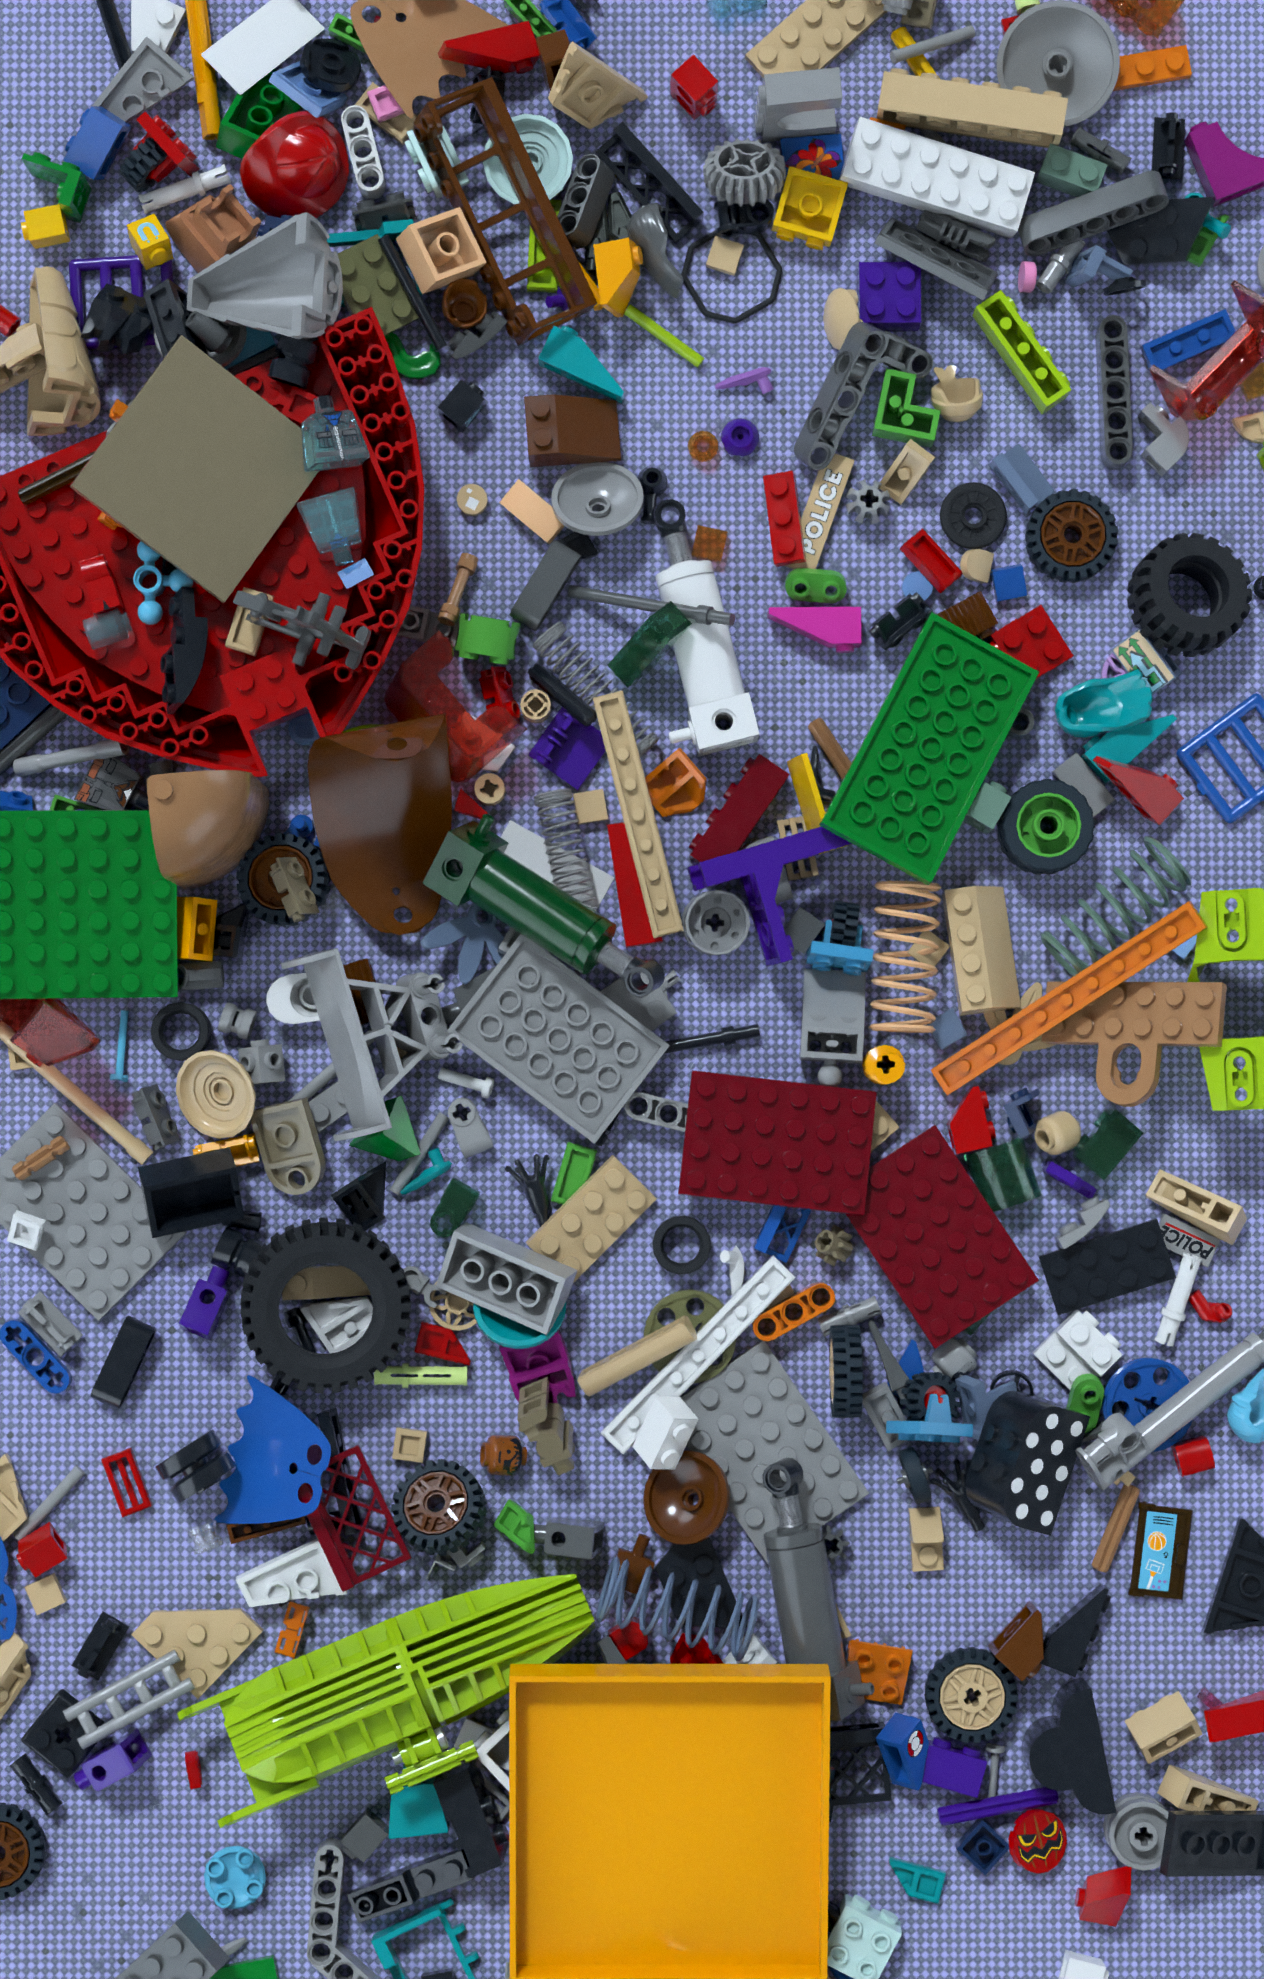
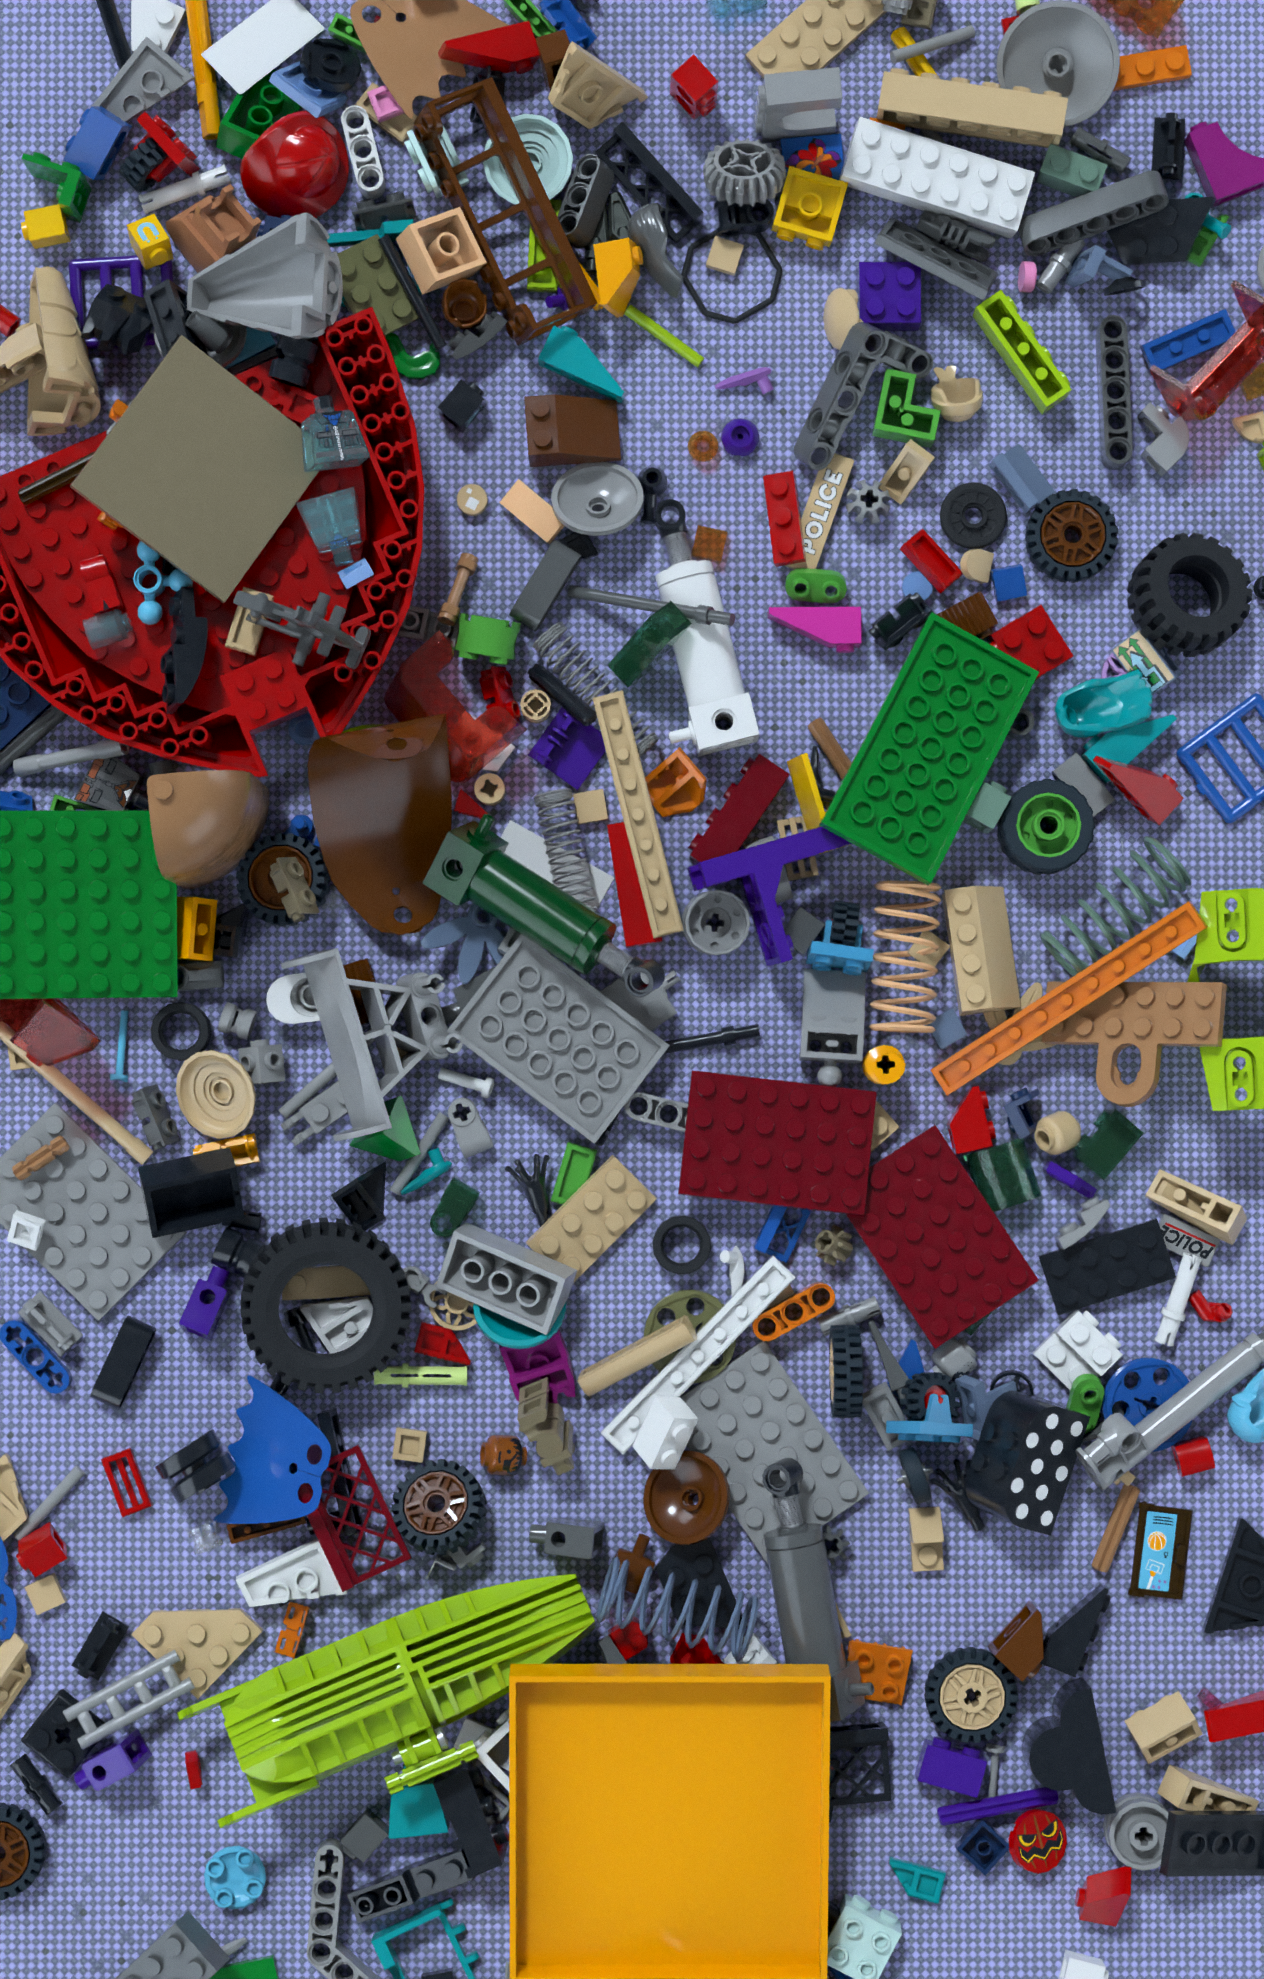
(289, 1144): dark tan tile -> none
(517, 1525): bright green tile -> none
(904, 1750): blue slope -> none

